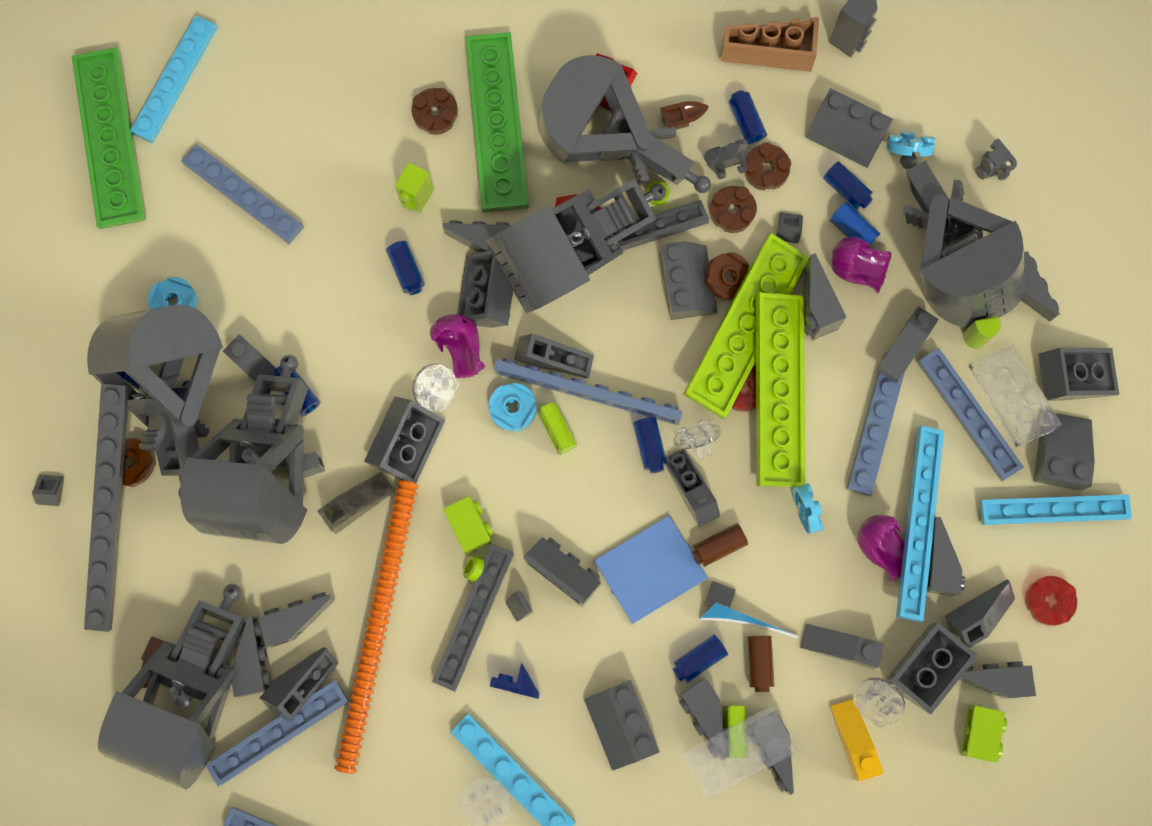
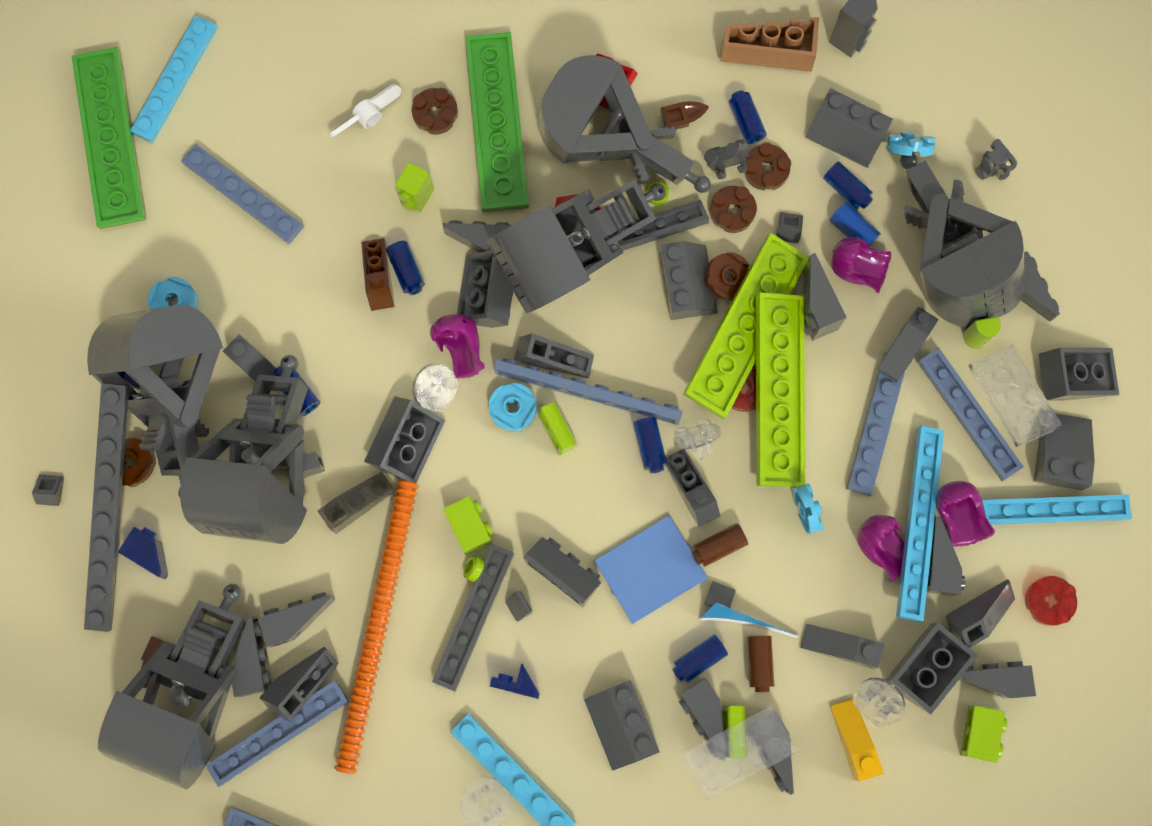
(145, 551): none -> clear blue slope
(367, 111): none -> white piece
(377, 274): none -> reddish brown slope
(963, 513): none -> magenta piece

